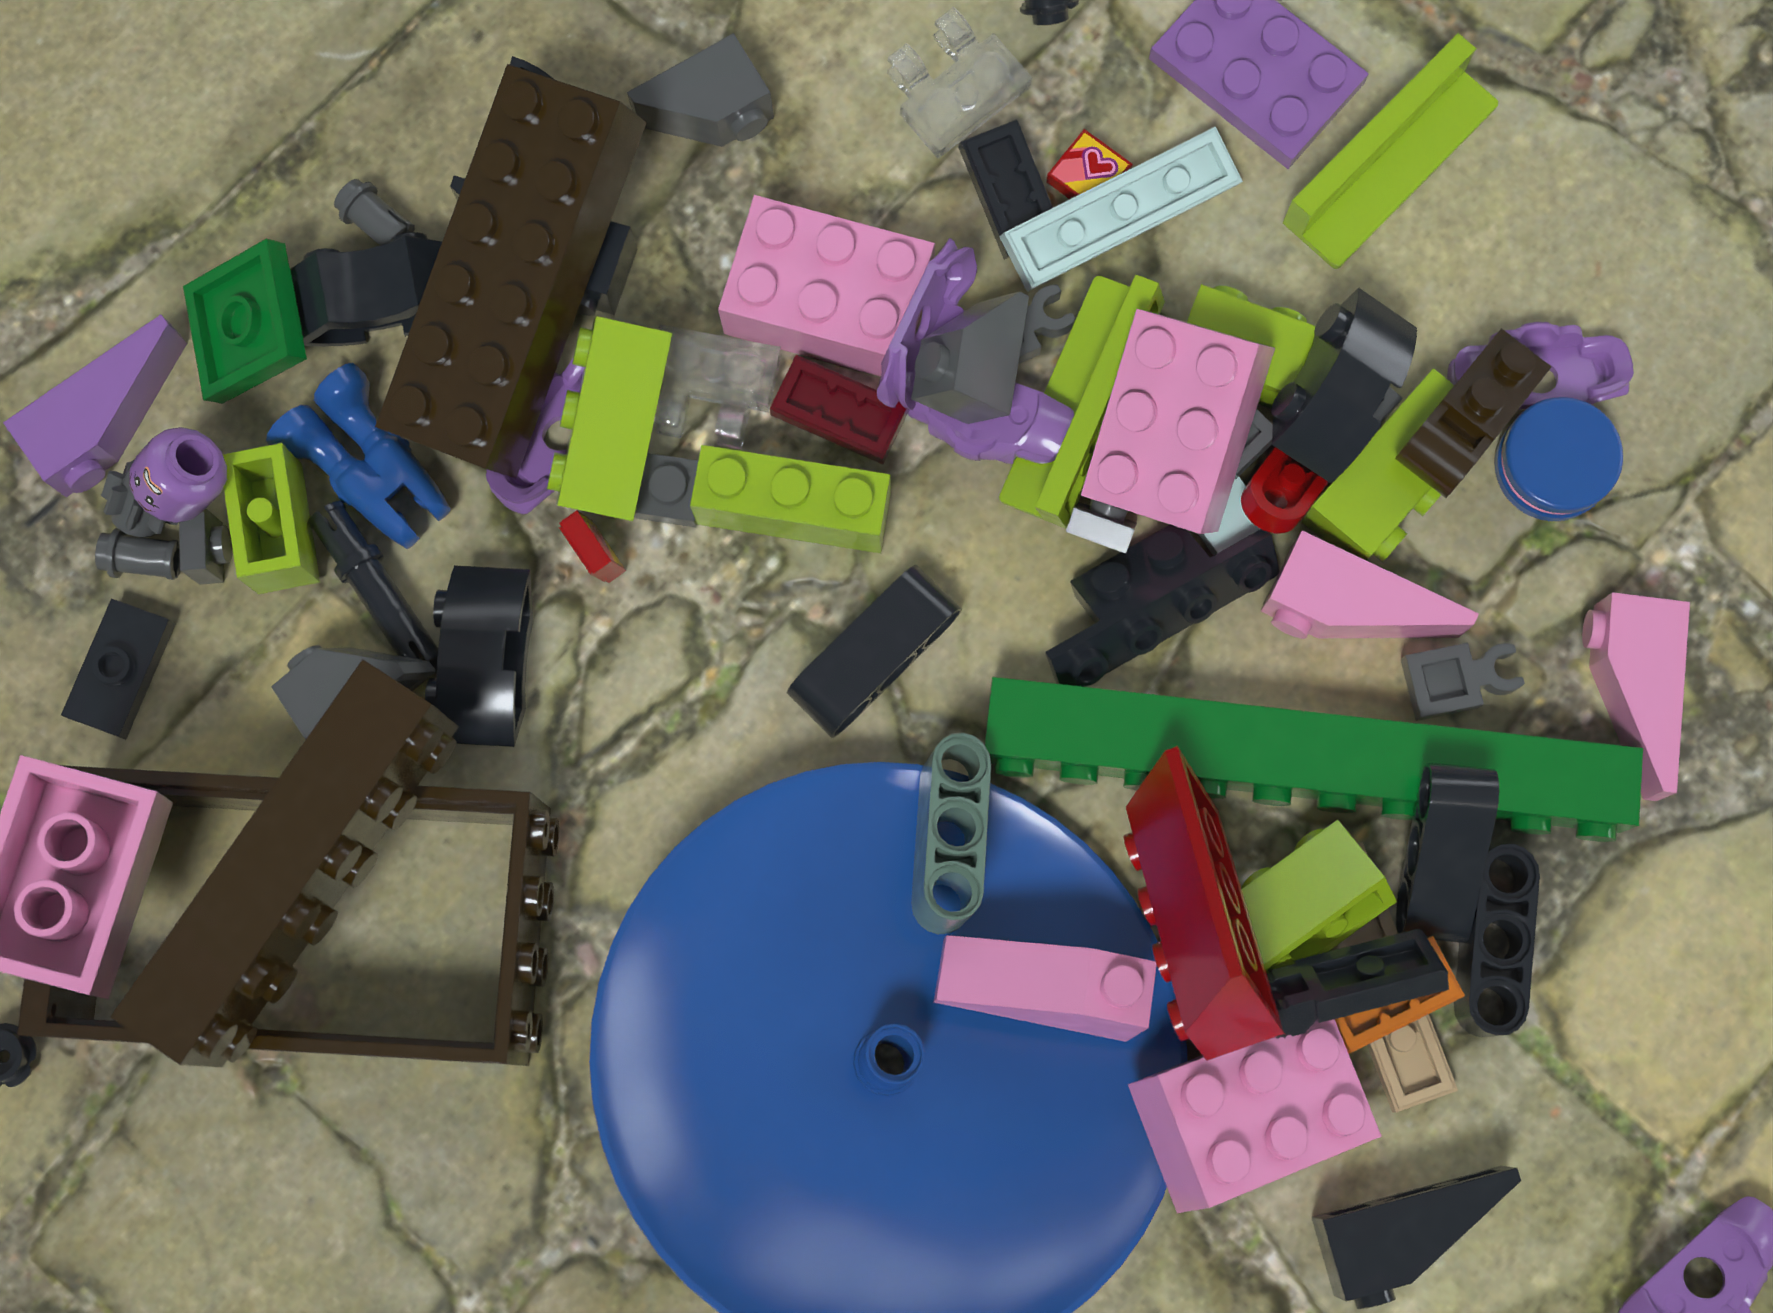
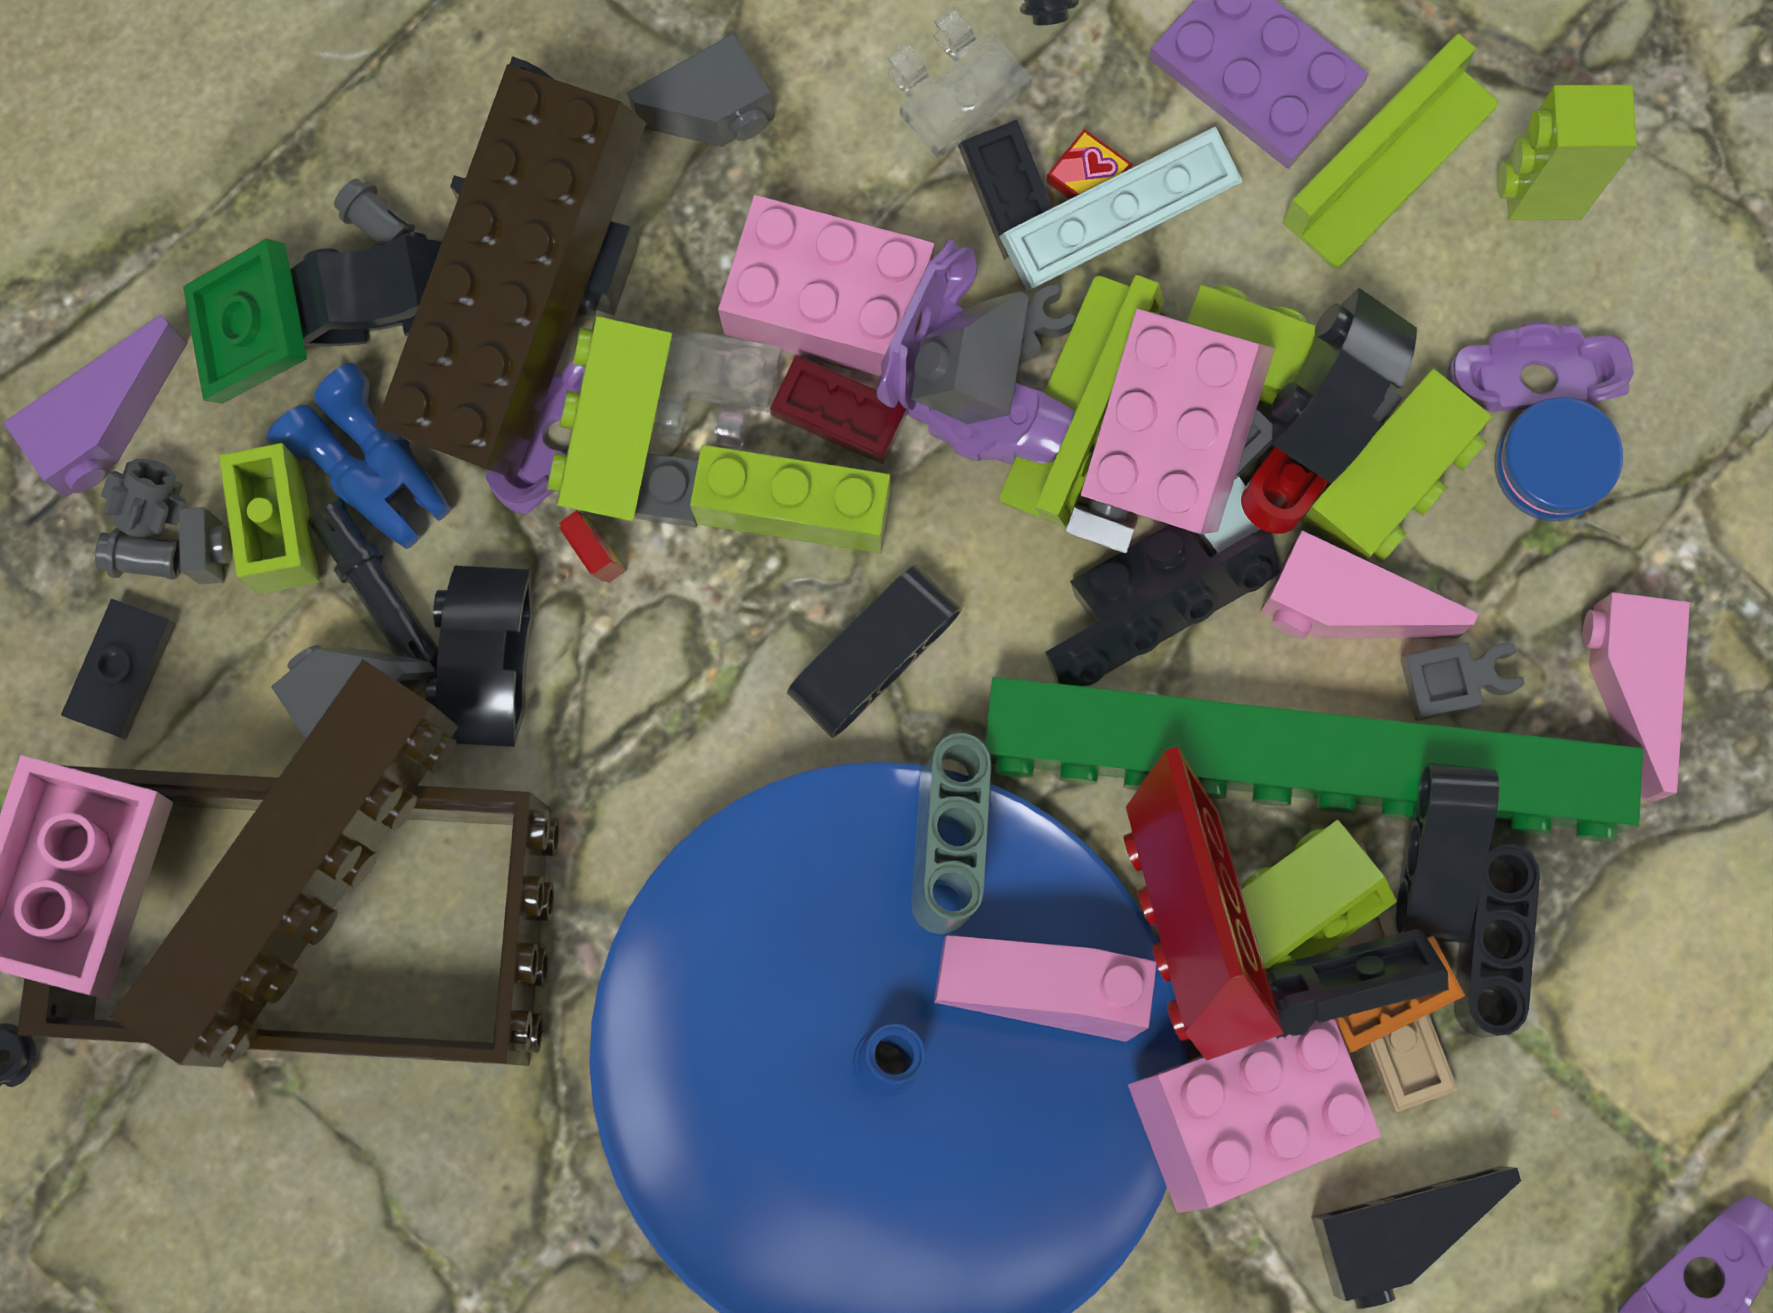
(177, 474): medium lavender head -> none
(1473, 413): dark brown plate -> none
(1568, 152): none -> lime brick

